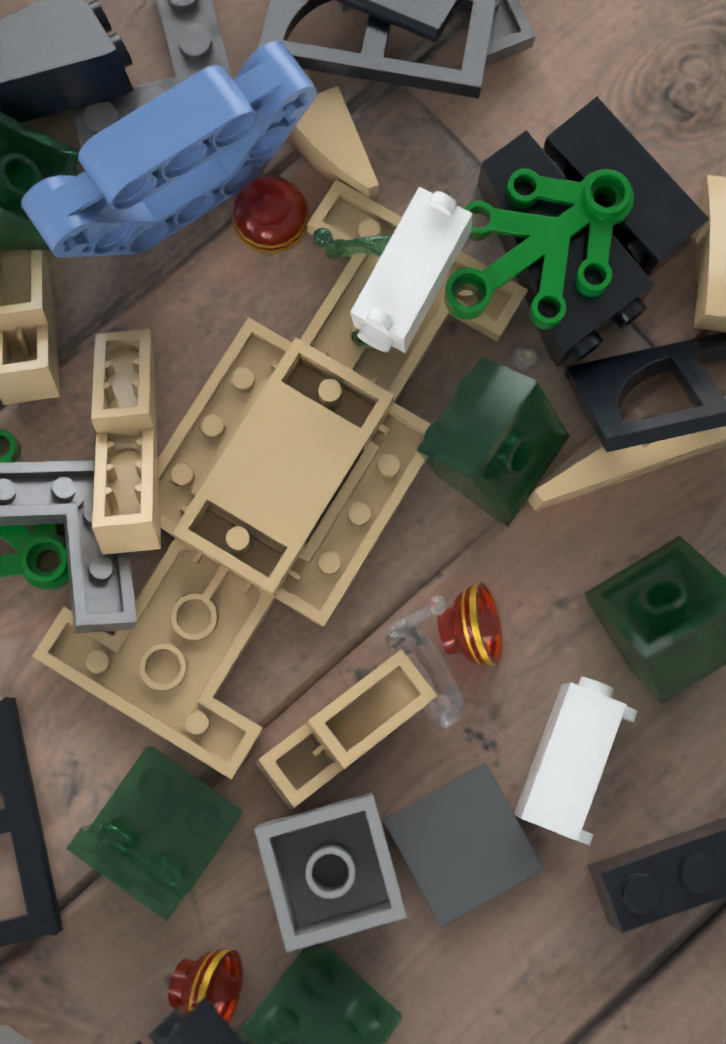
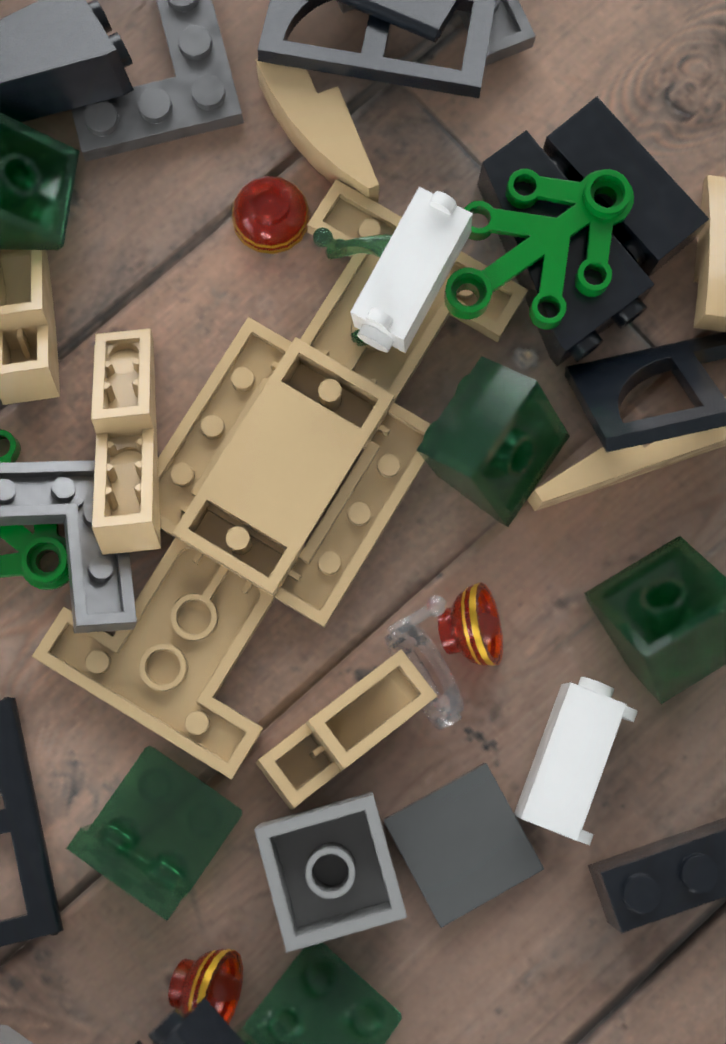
(173, 158): medium blue piece -> none

